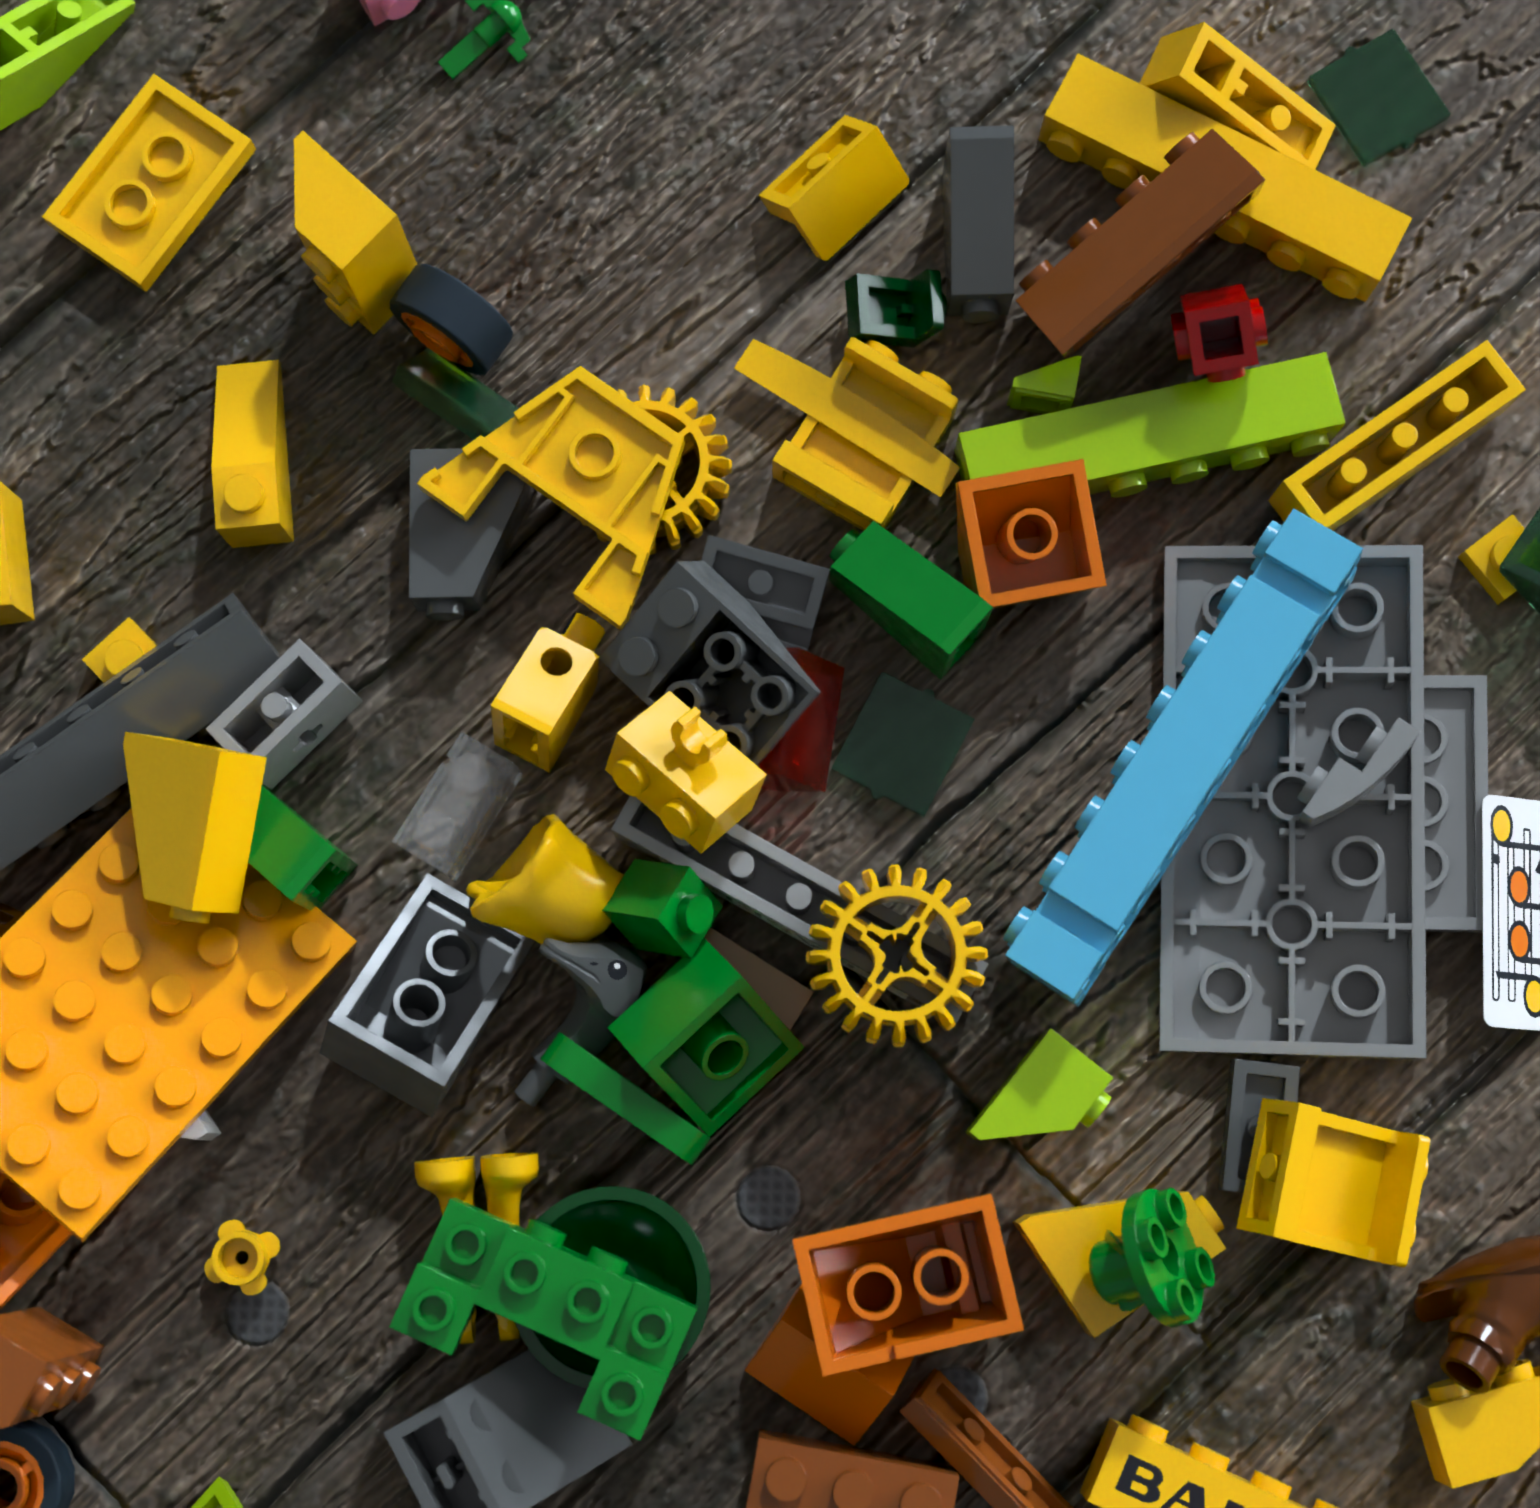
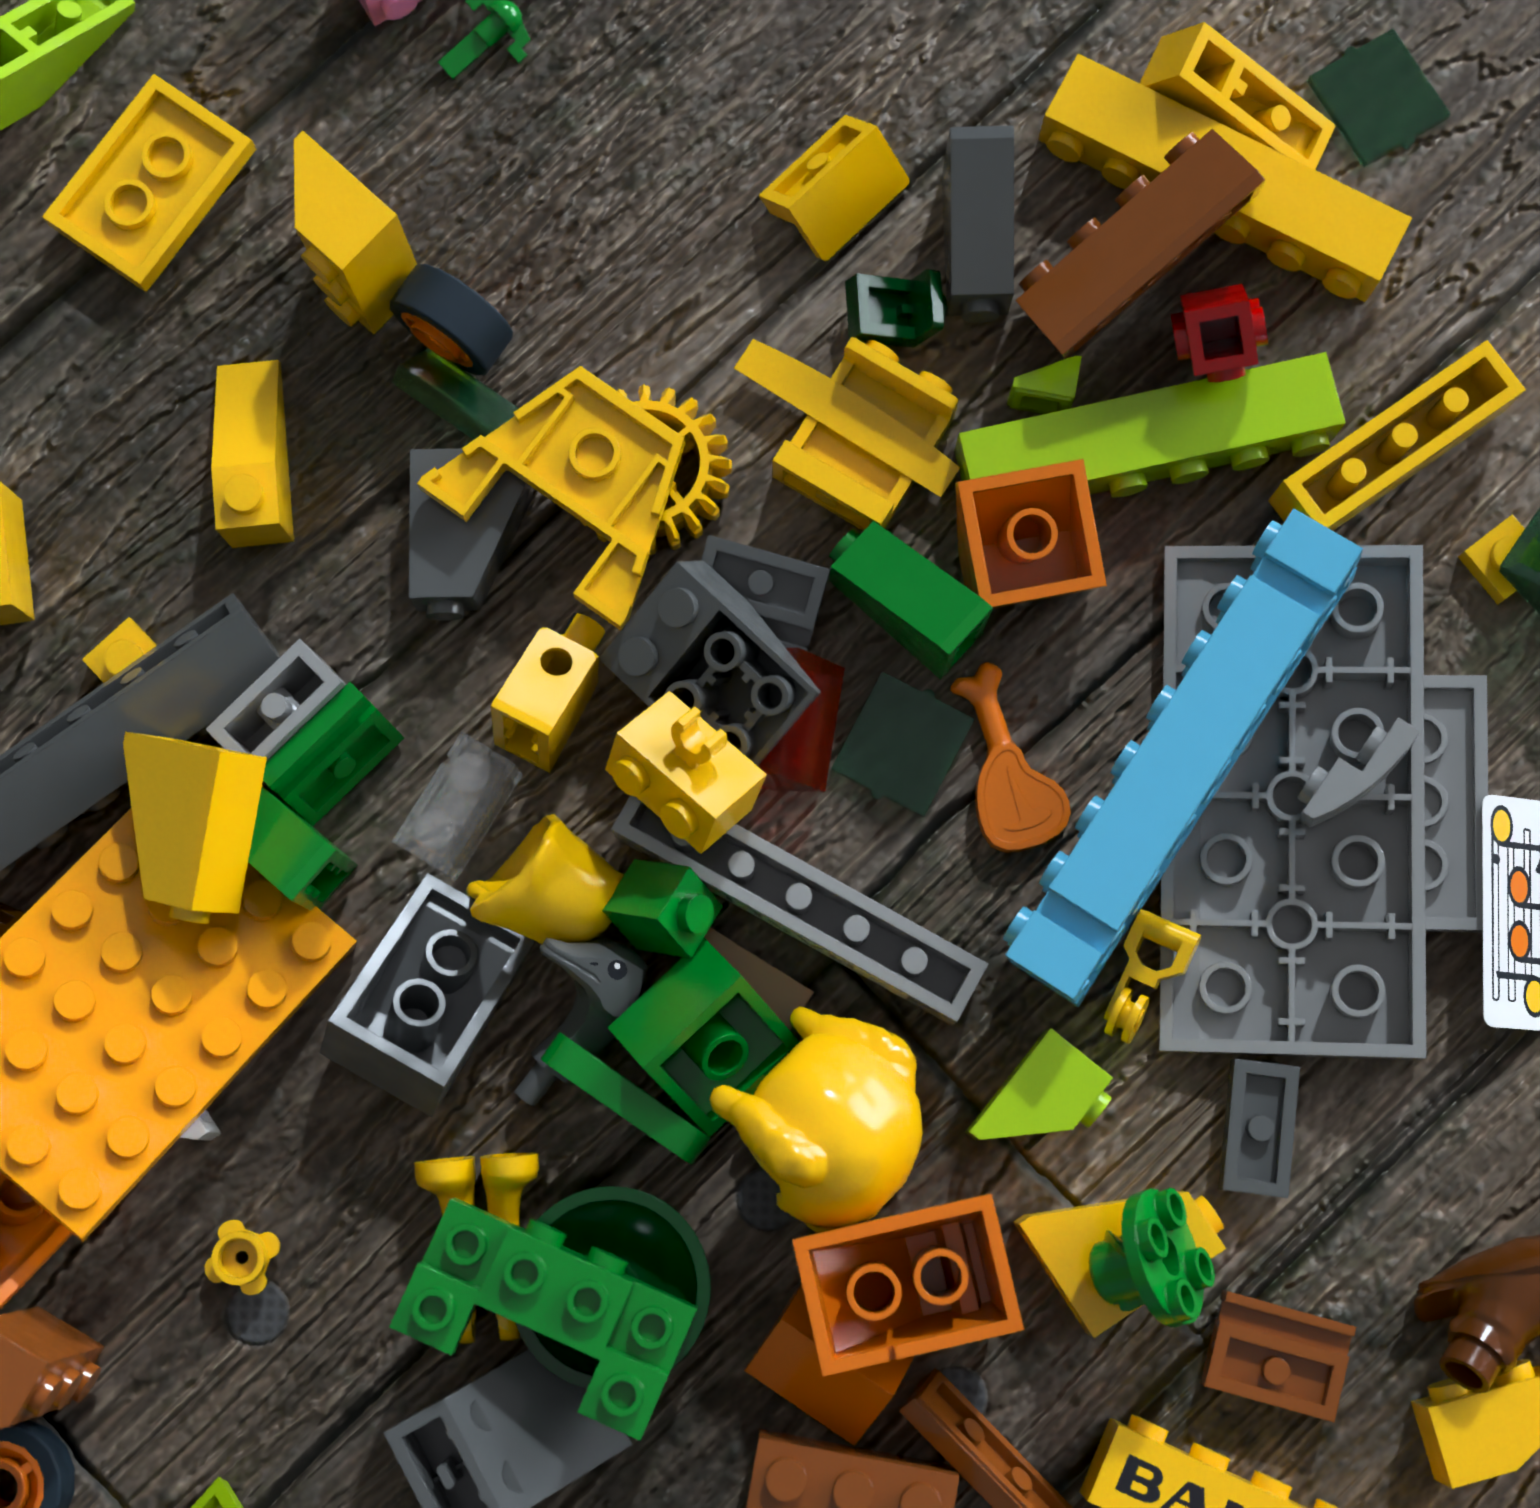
(330, 754): none -> green plate
(832, 1120): none -> yellow piece
(928, 908): yellow gear -> none
(1012, 801): none -> orange piece
(1121, 1010): none -> yellow piece
(1278, 1356): none -> dark orange plate
(1333, 1183): yellow panel -> none

